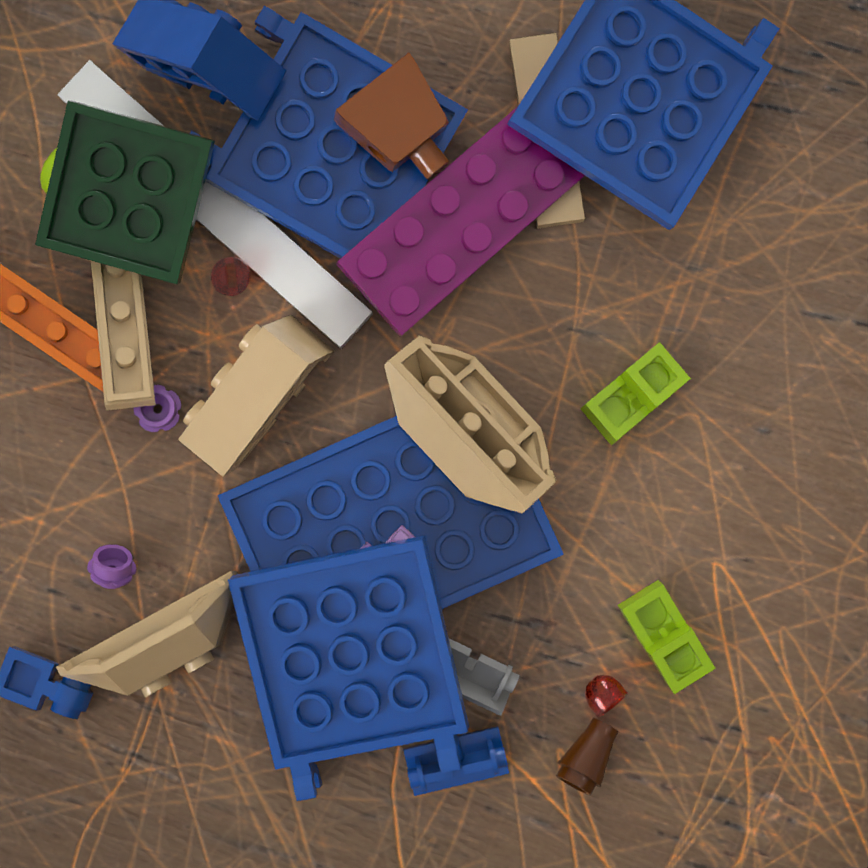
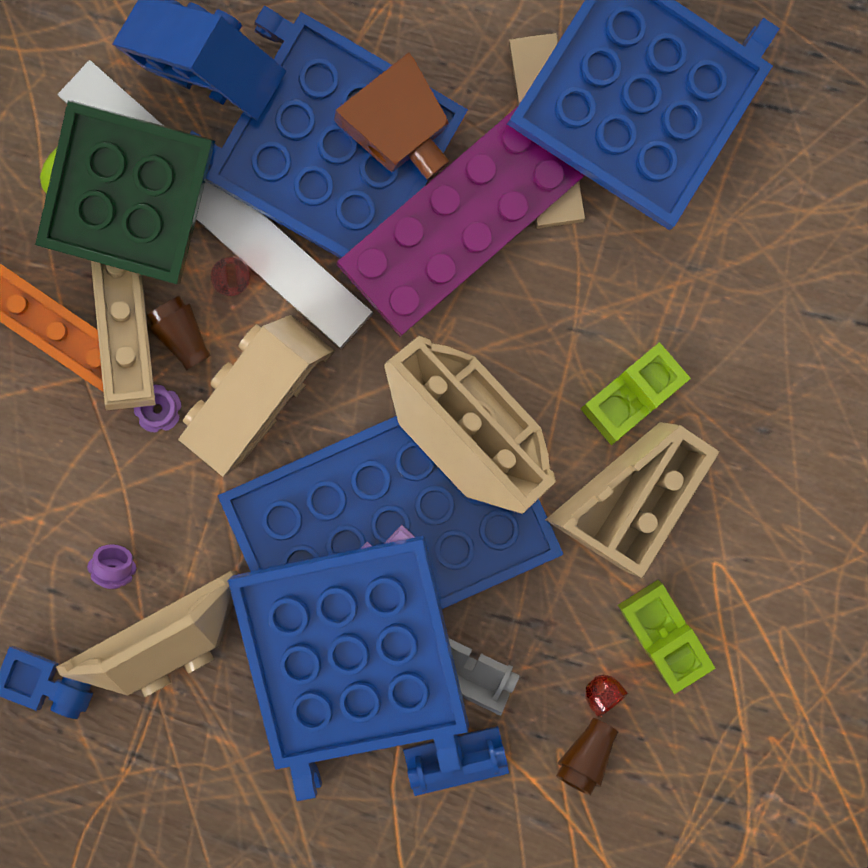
(179, 332): none -> reddish brown cone
(637, 497): none -> tan wedge

